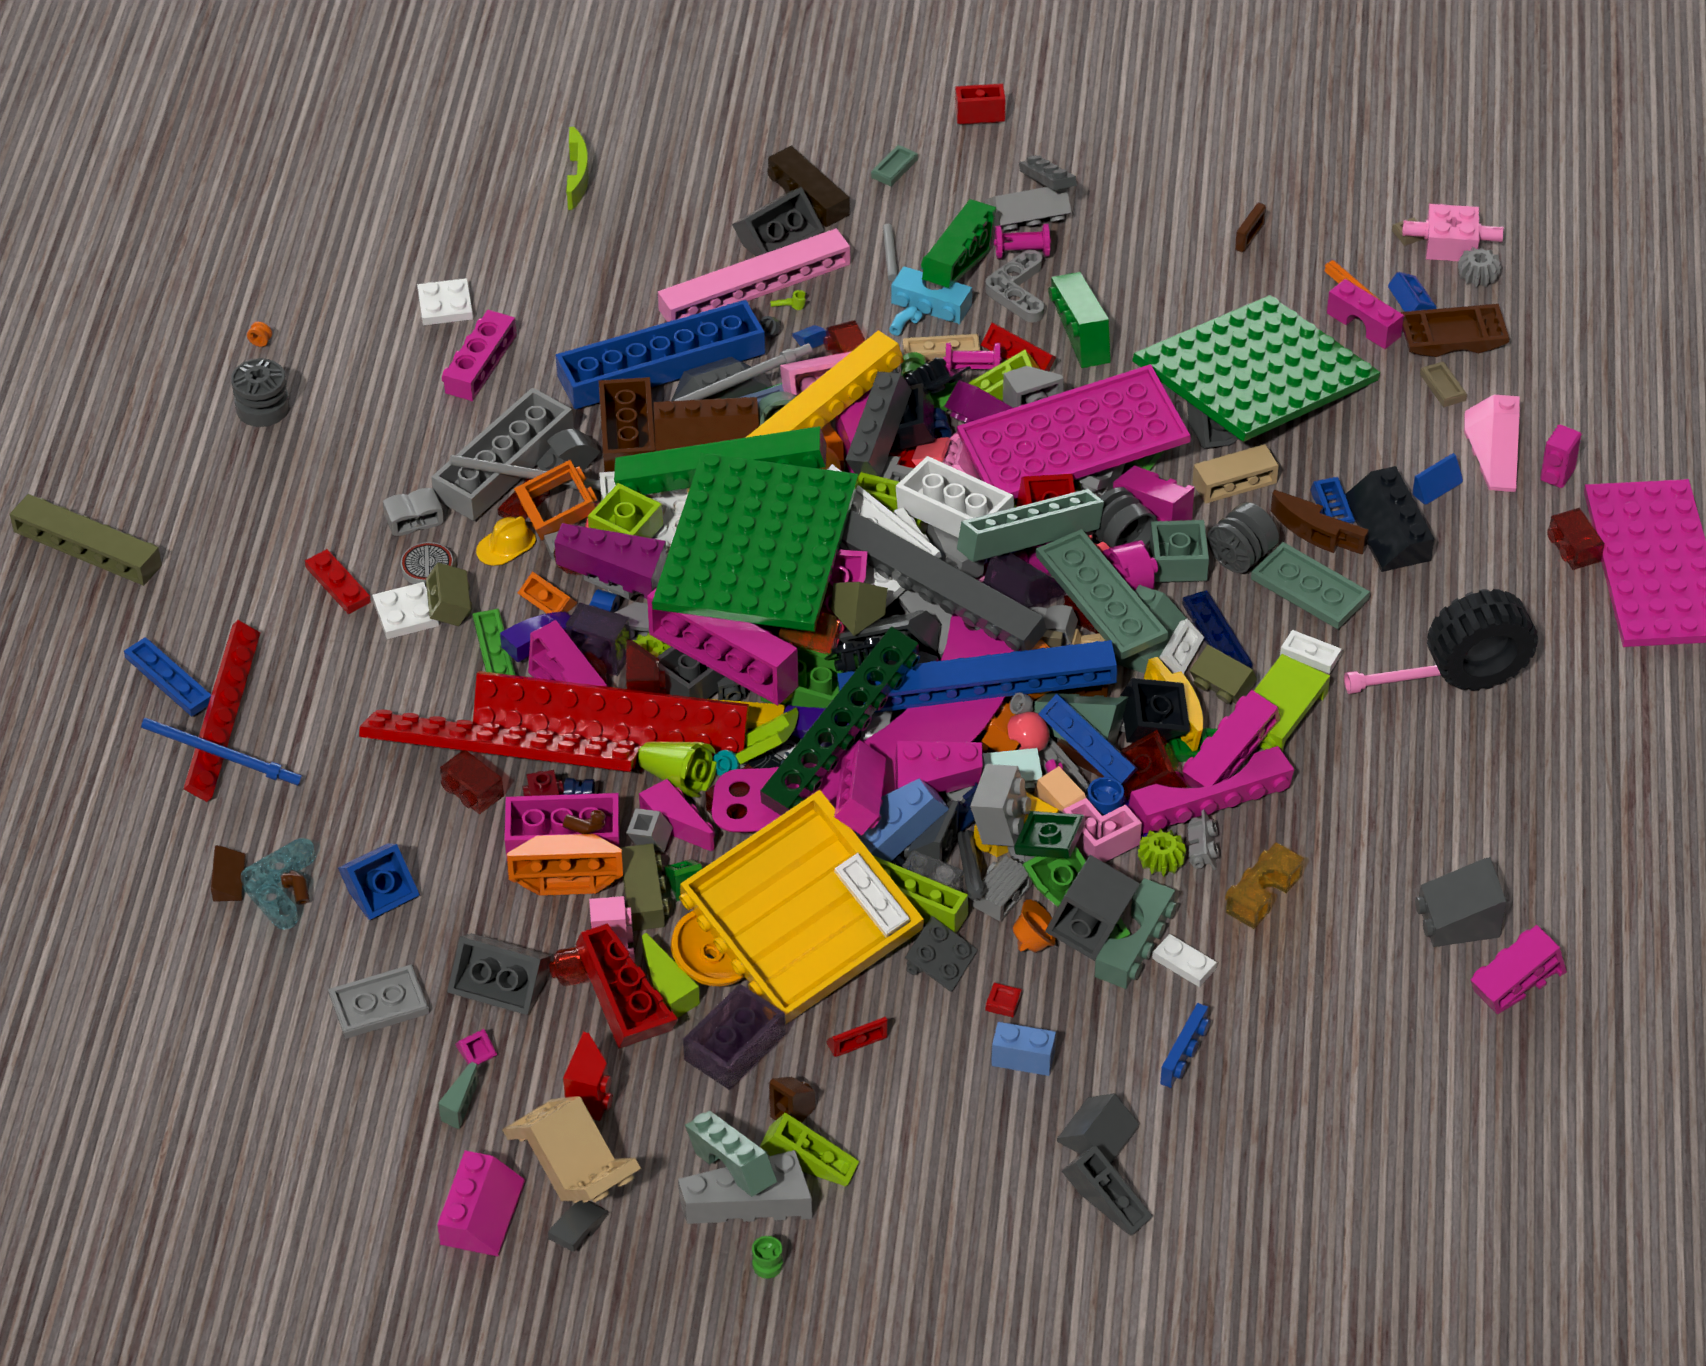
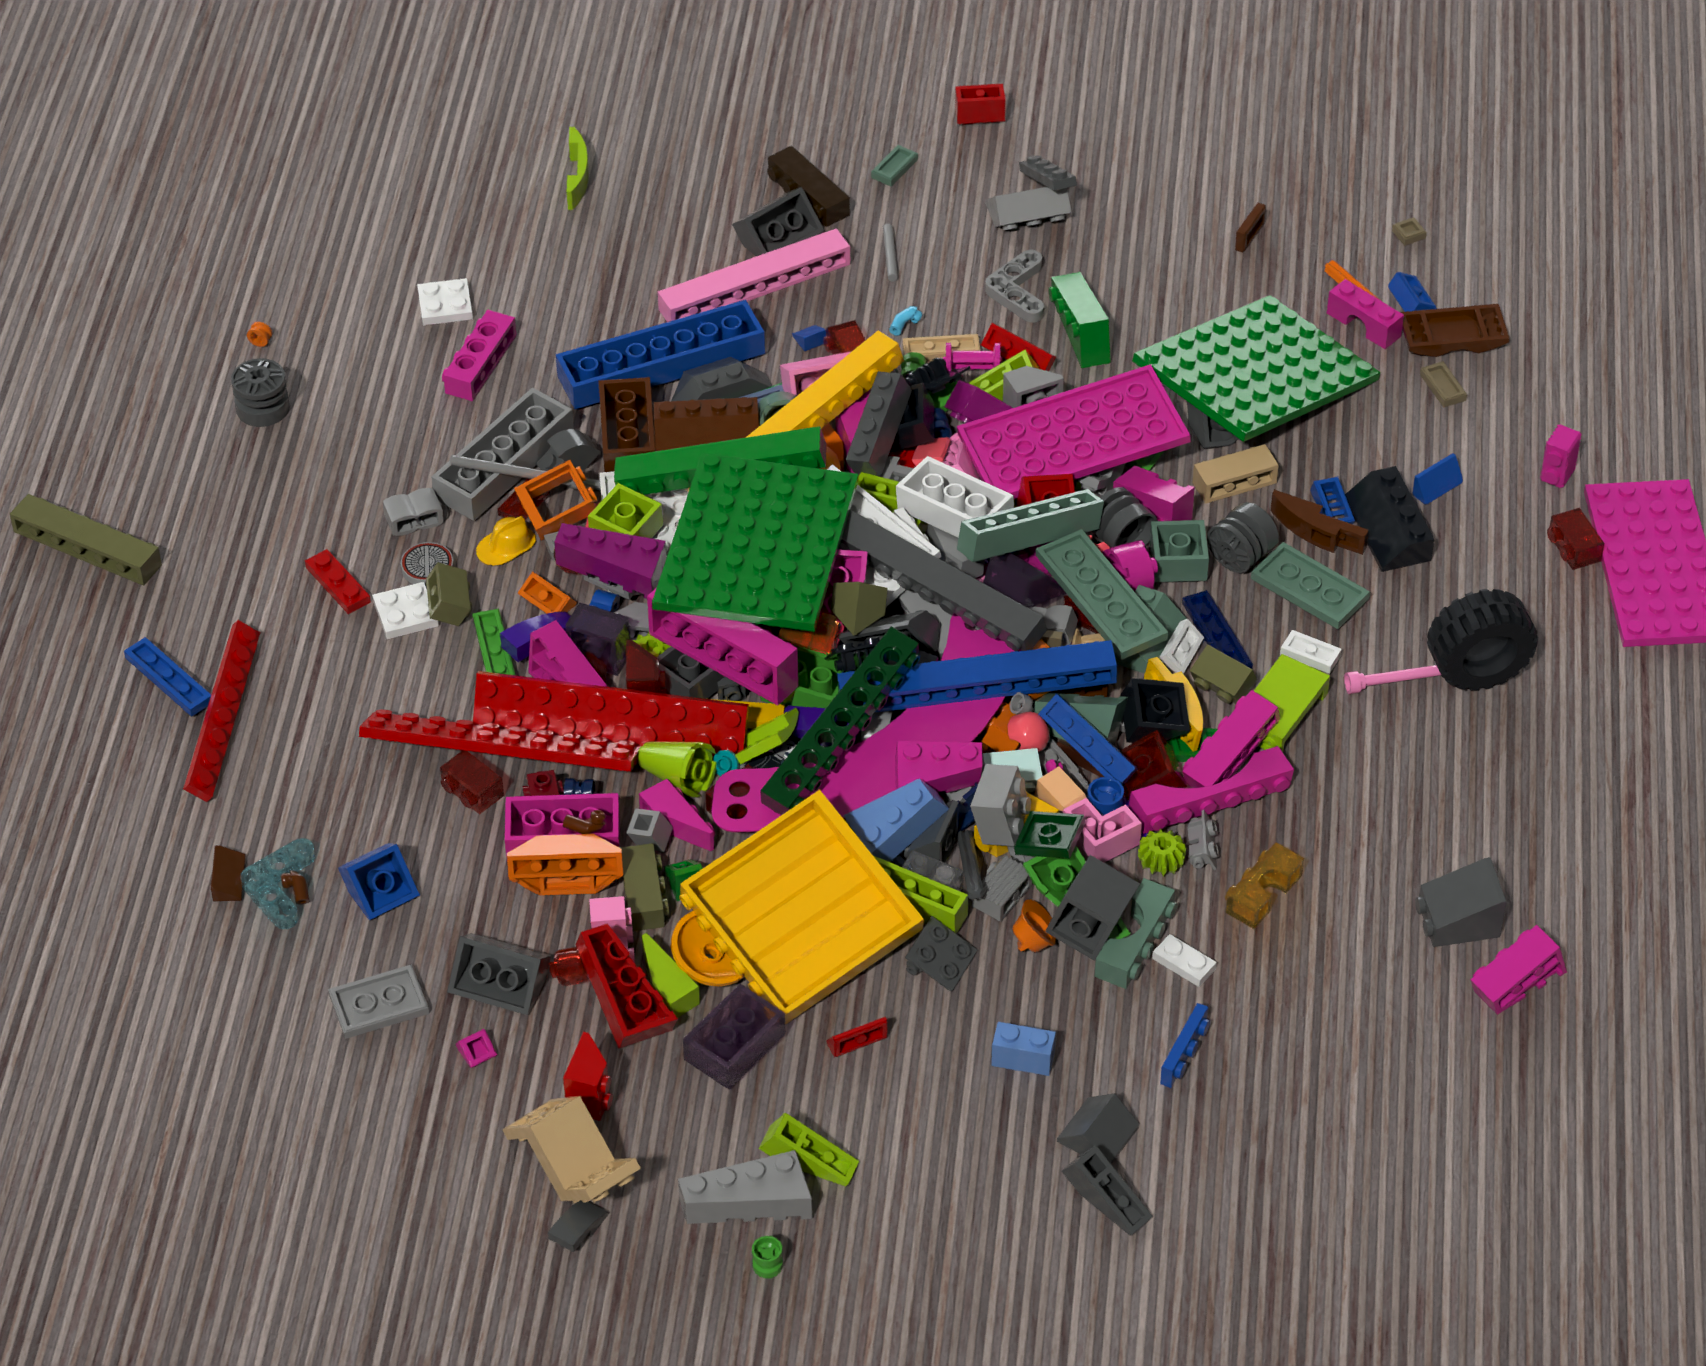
(272, 770): blue bar -> none
(458, 1098): sand green slope -> none
(480, 1205): dark pink slope -> none
(745, 1160): sand green arch -> none
(769, 323): dark grey hinge -> none
(785, 357): light grey bar -> none
(791, 1097): reddish brown slope -> none
(796, 302): lime hand -> none
(860, 788): dark pink brick -> none
(871, 895): white tile -> none
(946, 303): medium azure arch -> none
(960, 245): green wedge -> none
(1003, 1000): red tile -> none
(1022, 241): dark pink hose -> none
(1451, 231): bright pink brick -> none
(1479, 267): light grey gear -> none
(1494, 435): bright pink wedge -> none

